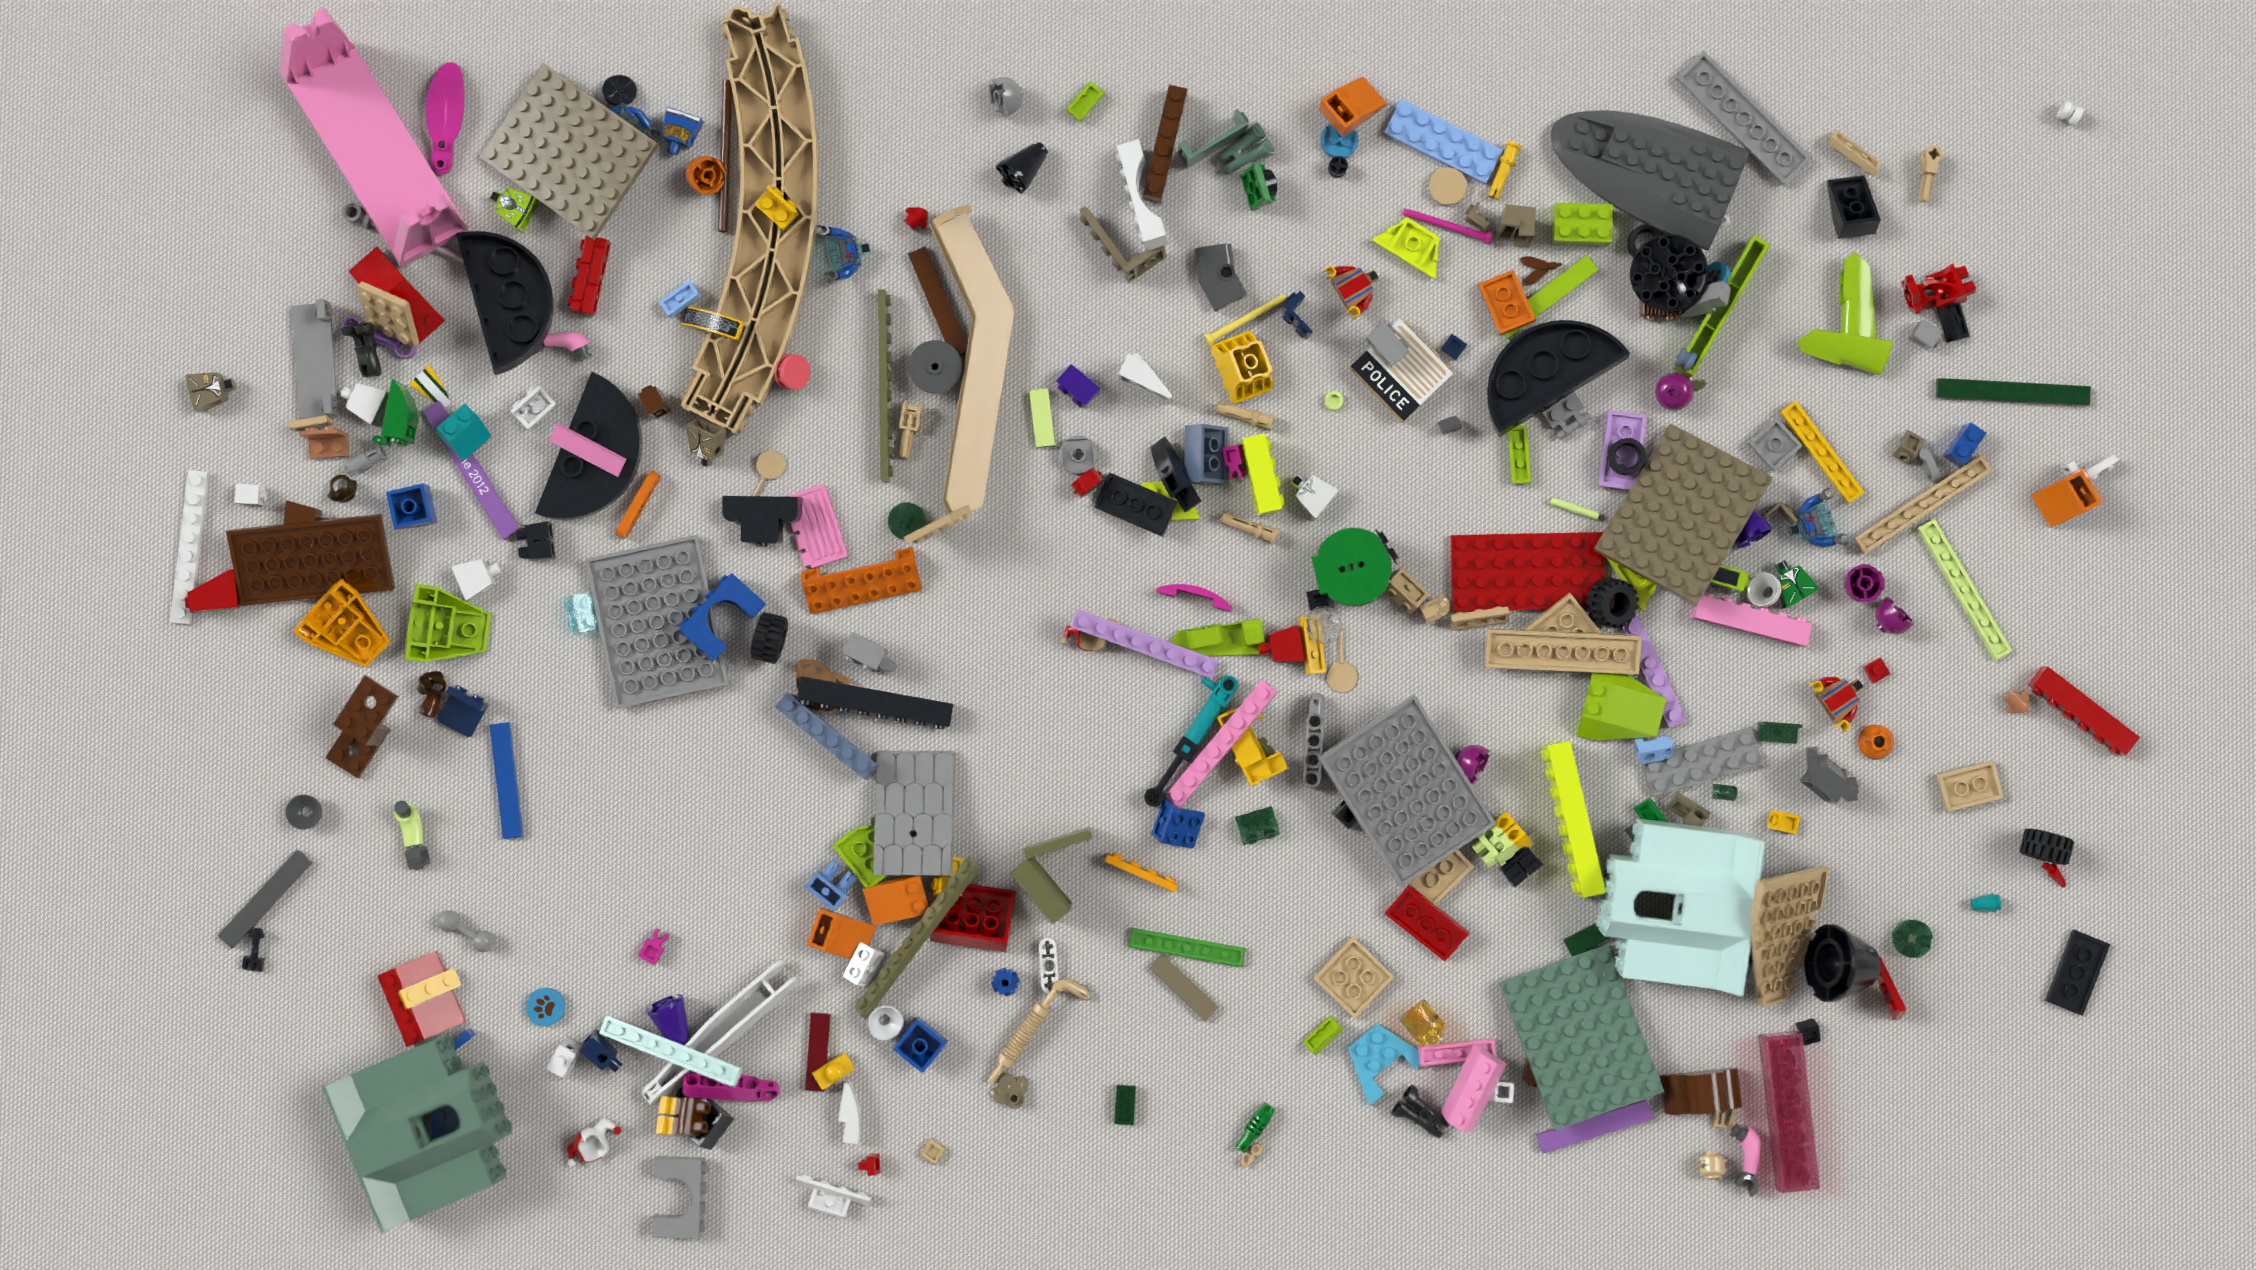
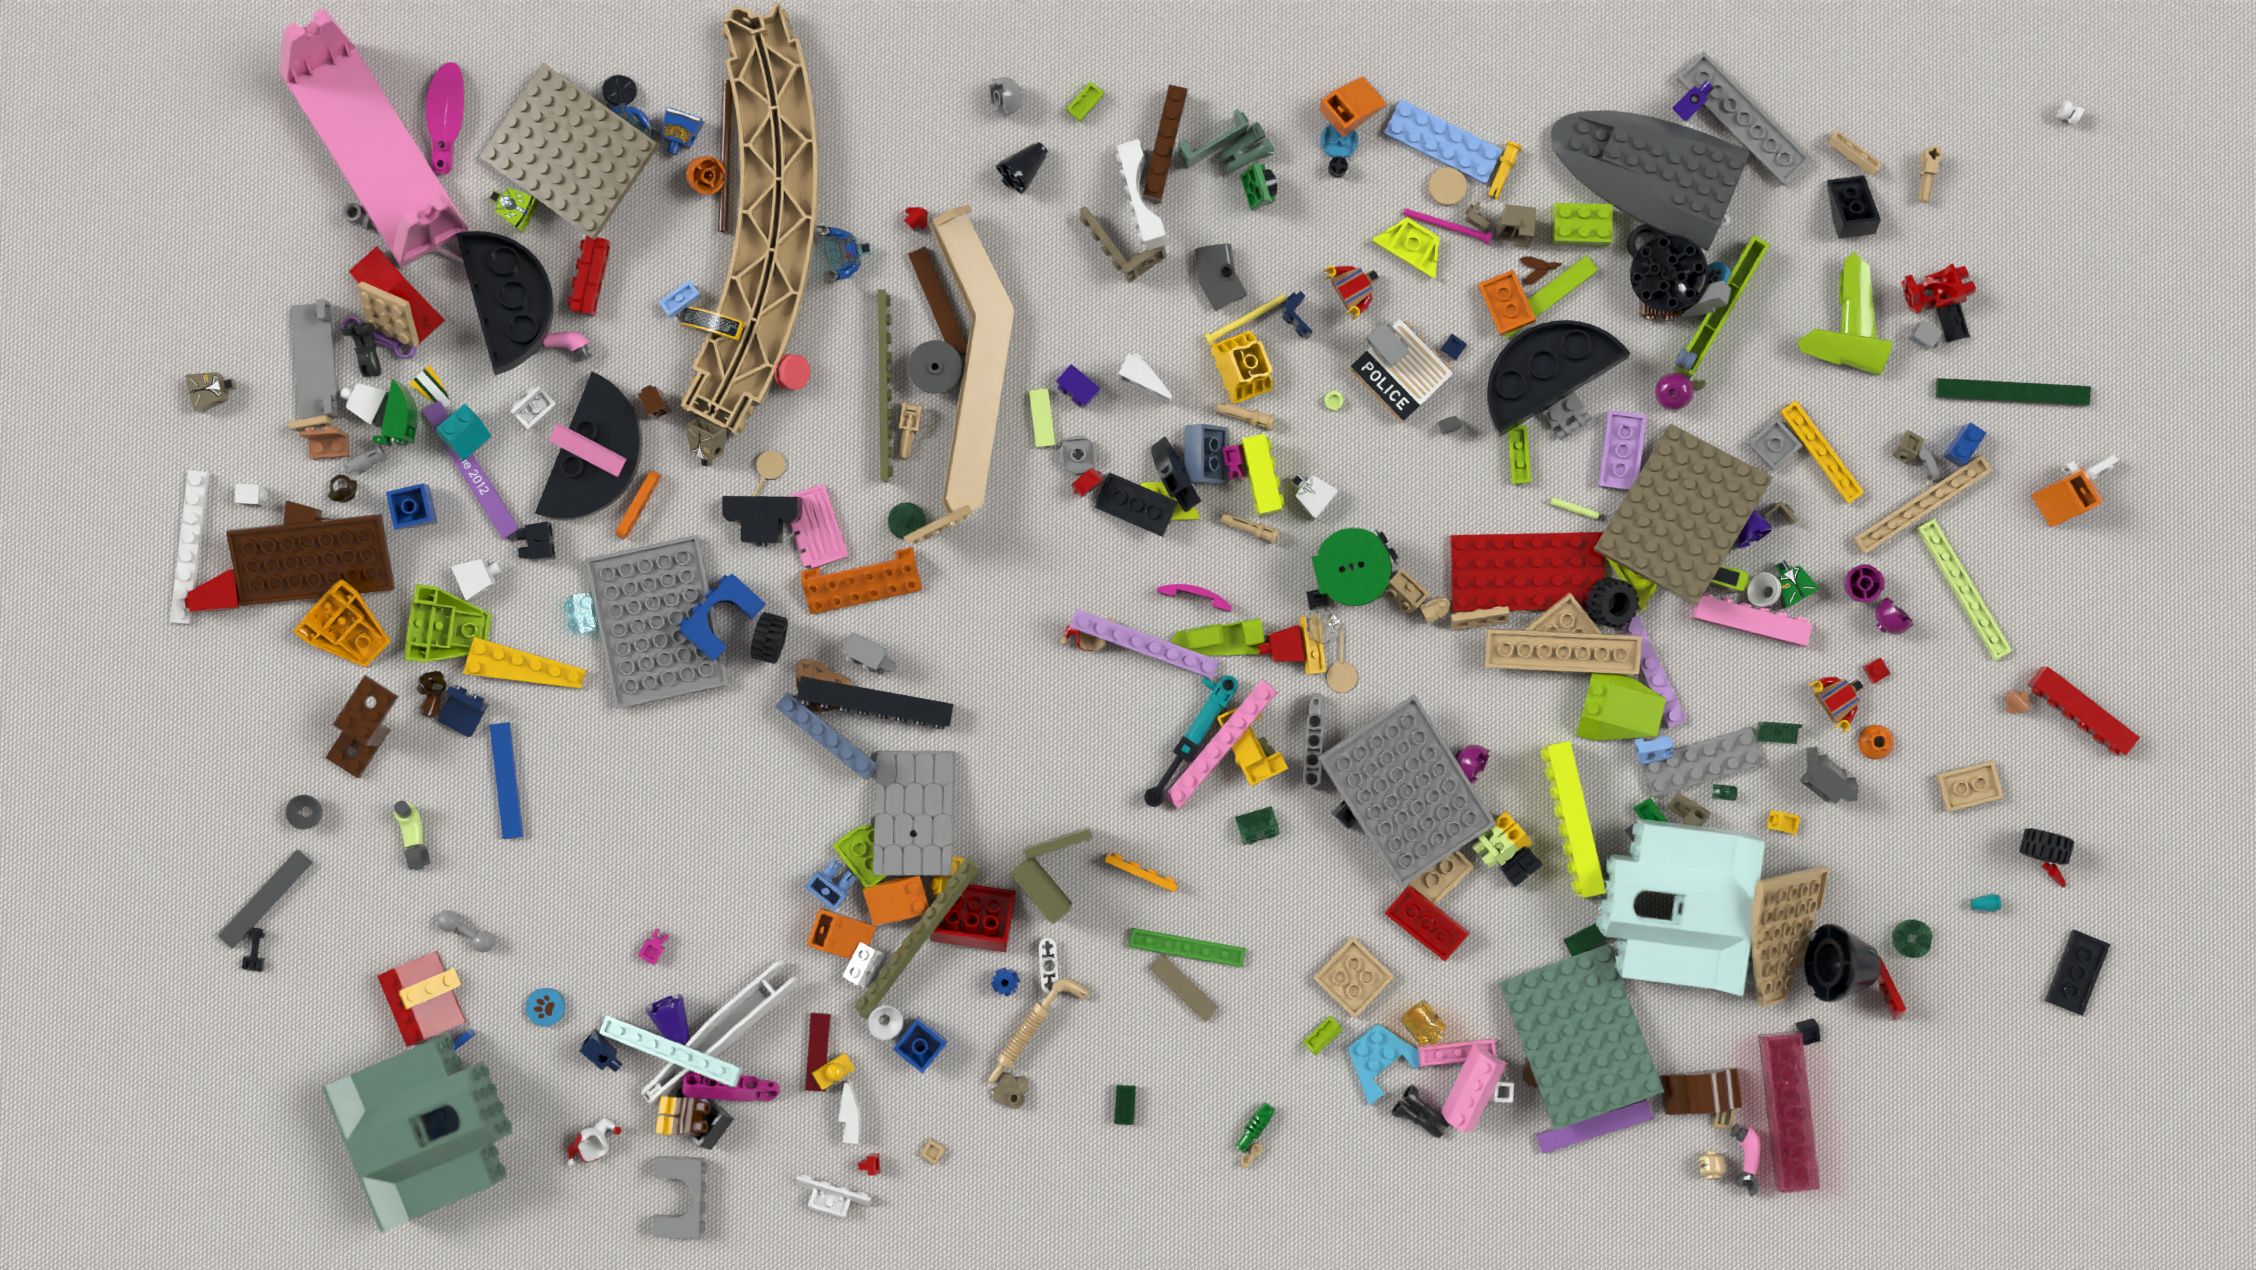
(505, 662): none -> yellow wing
(564, 1058): white torso -> none
(777, 208): yellow bracket -> none
(1177, 825): blue bracket -> none
(1640, 452): black tyre -> none
(1686, 107): none -> dark purple torso
(1816, 522): torso -> none

